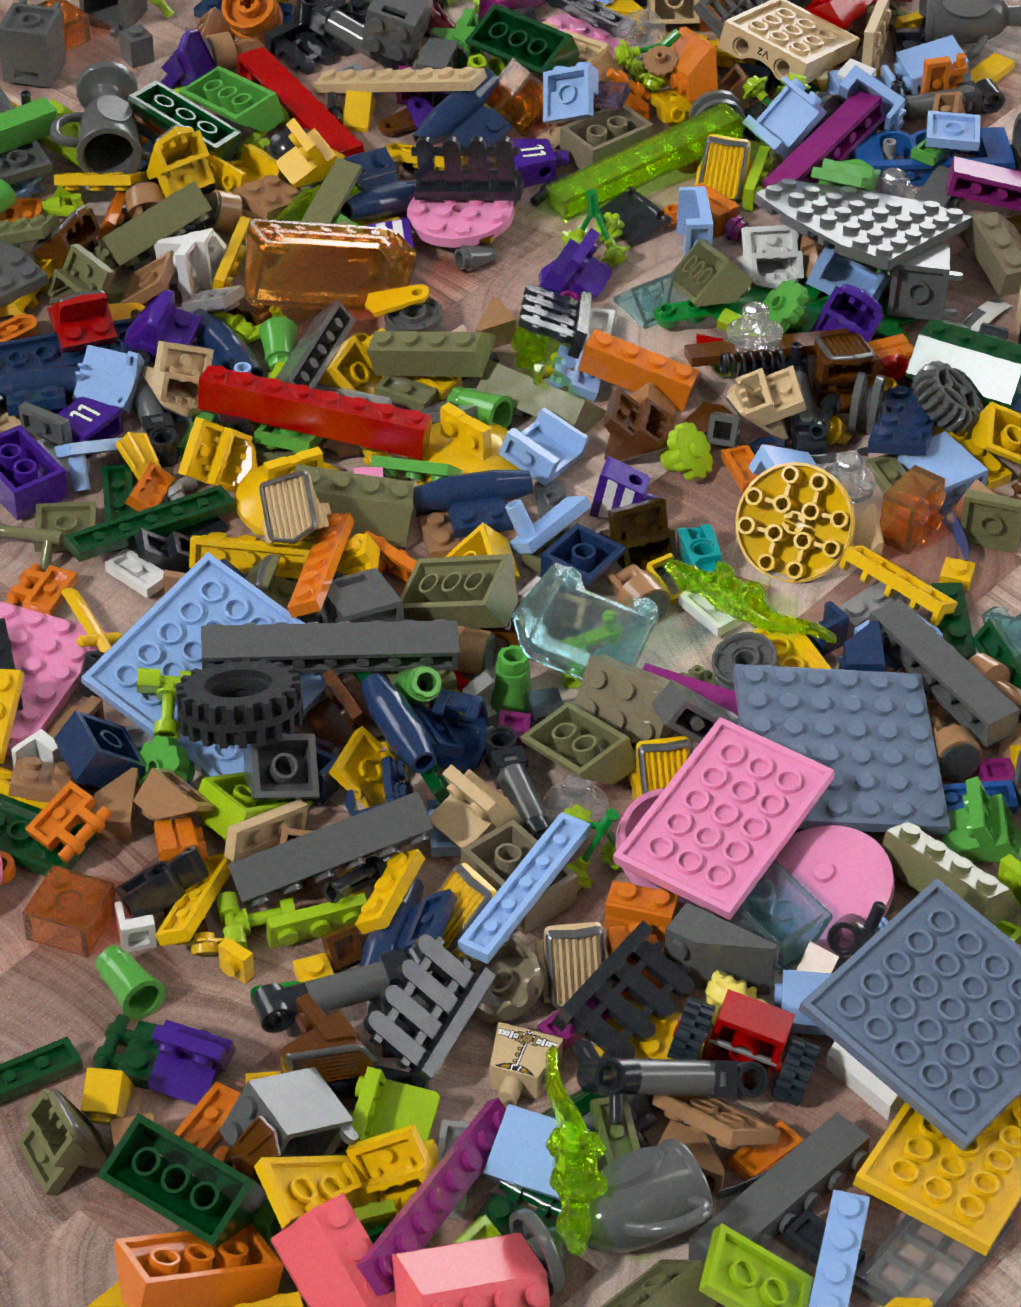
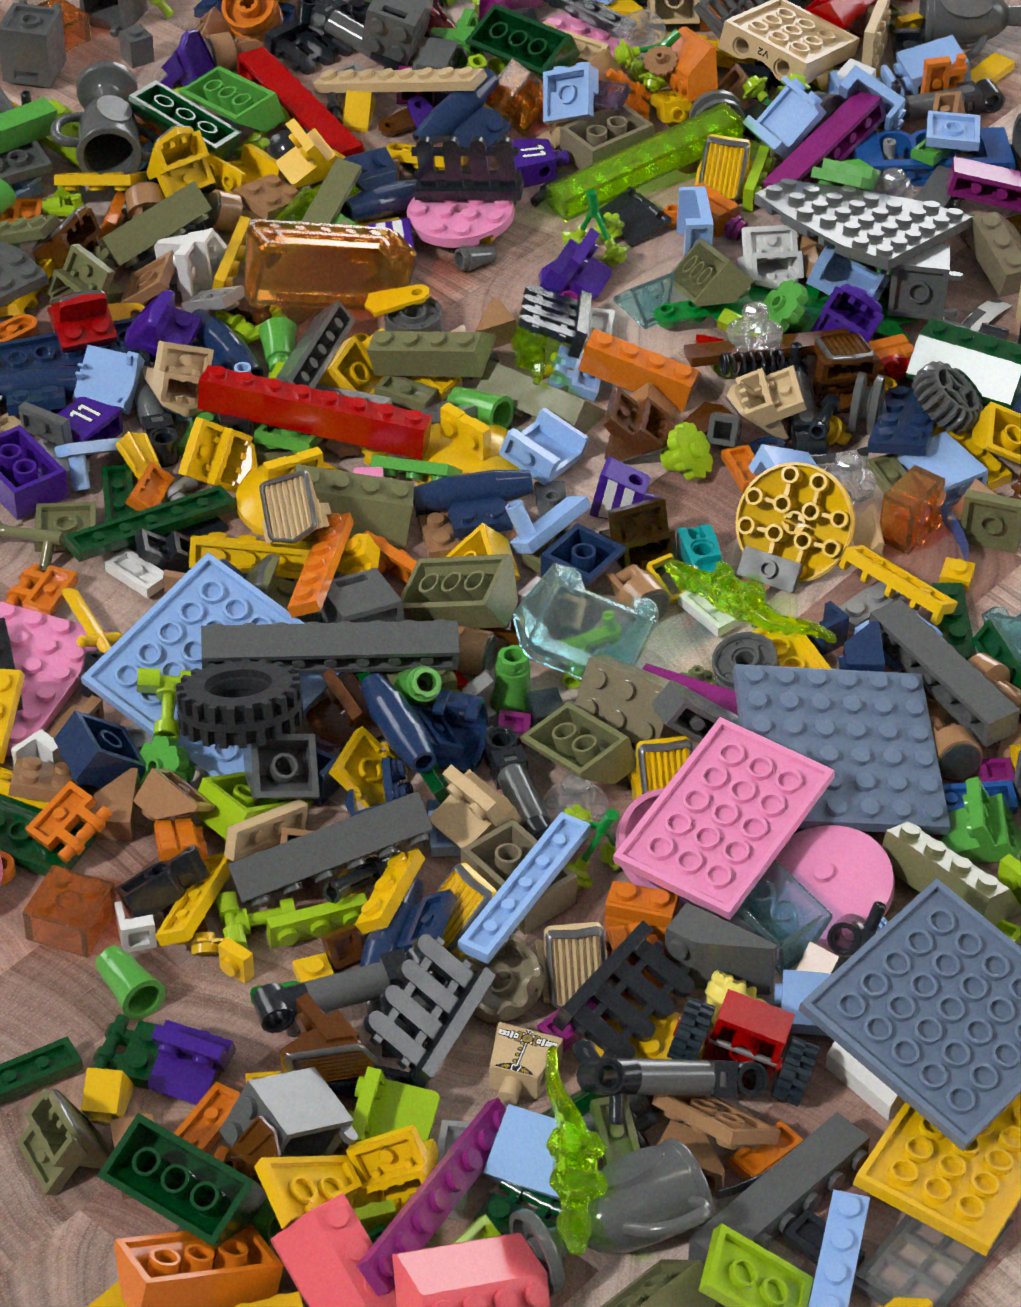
(770, 569): none -> plate

